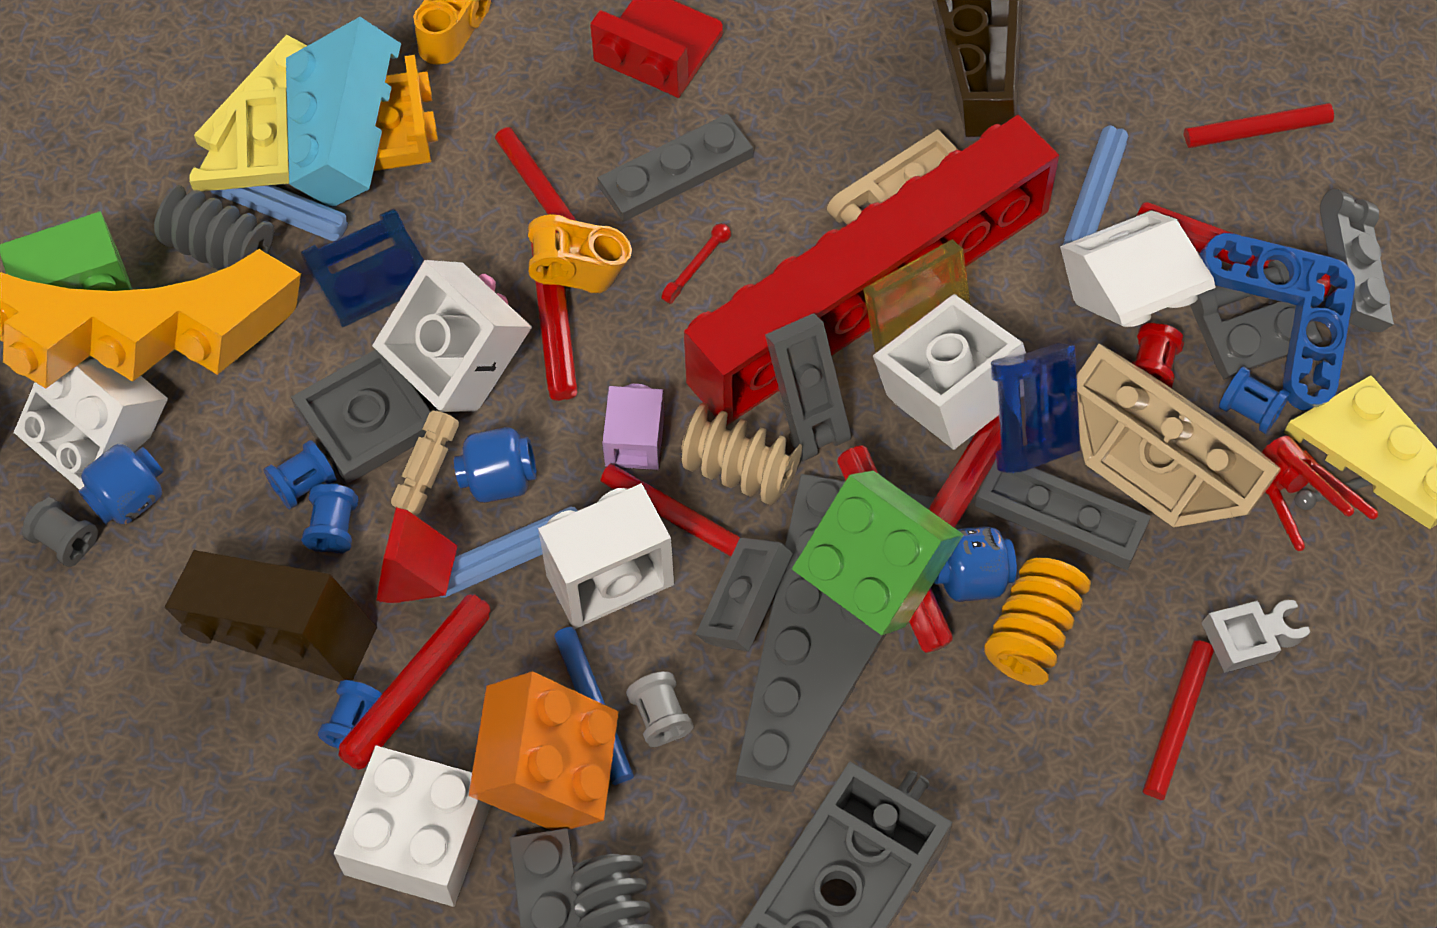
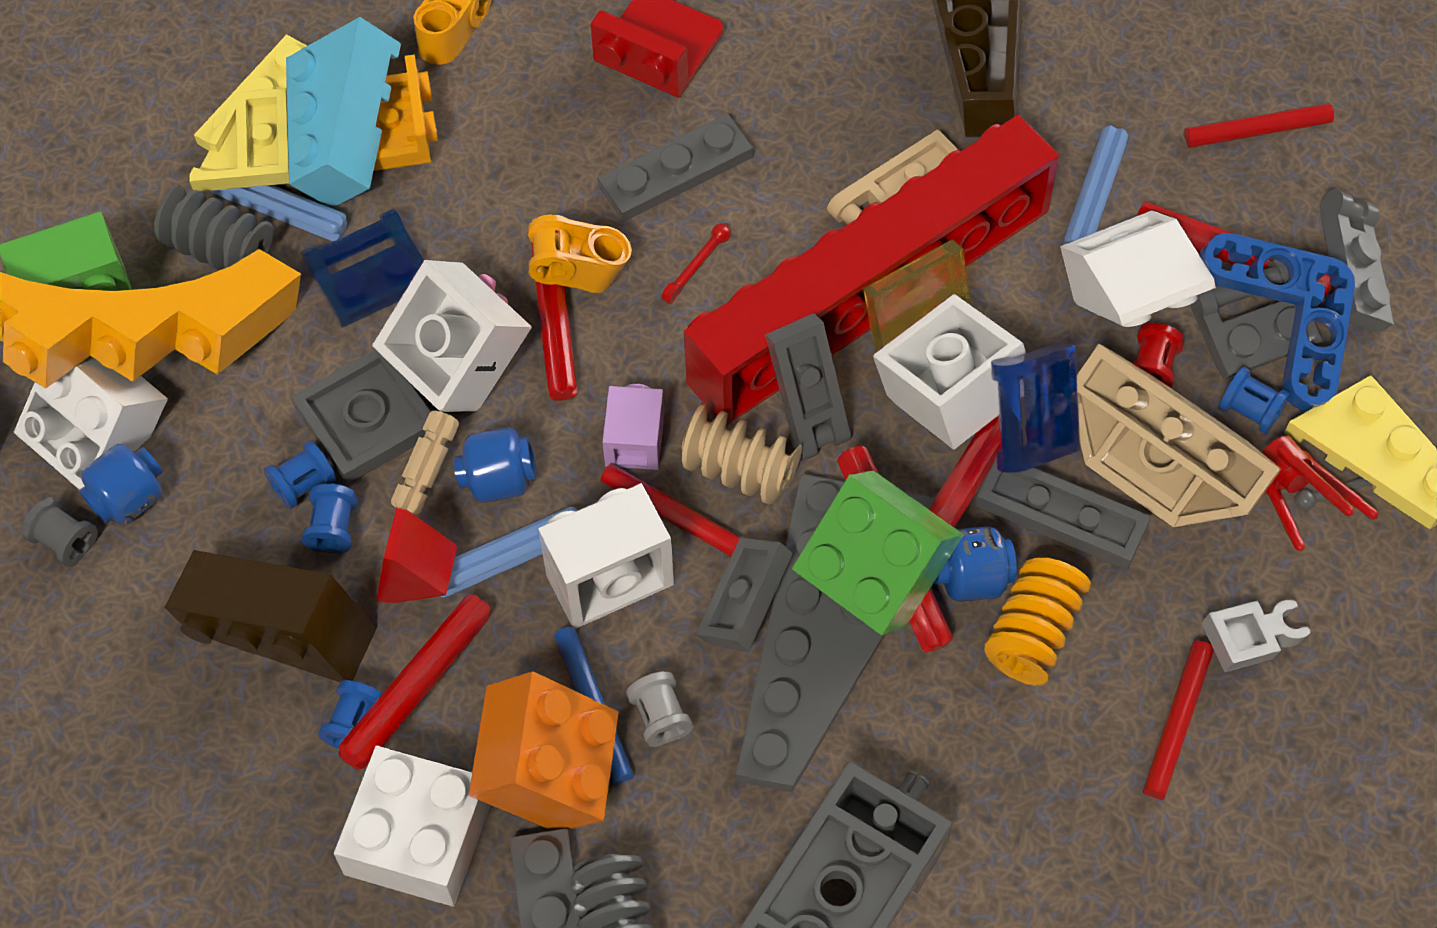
(532, 174): red bar -> none

